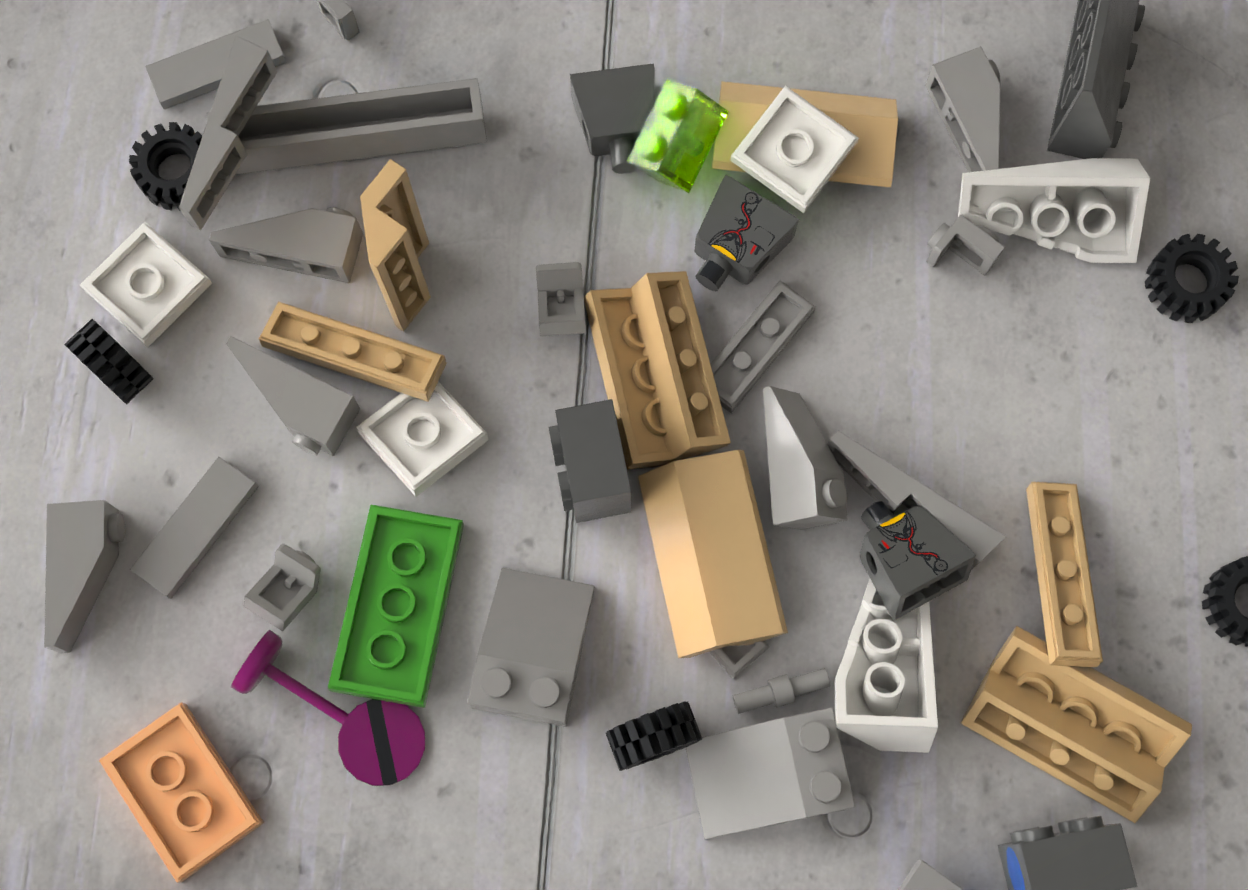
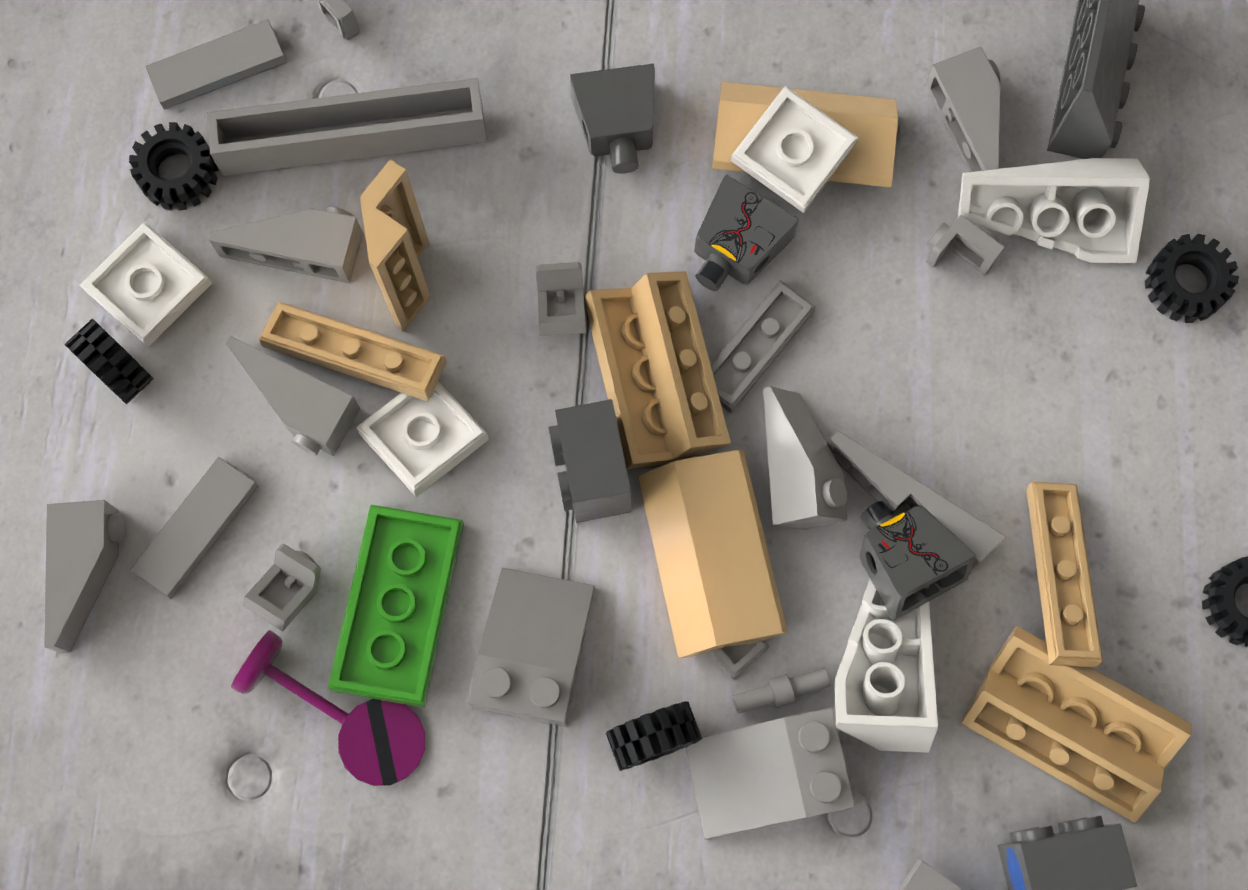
(181, 792): light nougat tile -> none
(220, 150): light grey slope -> none
(677, 135): clear neon green brick -> none

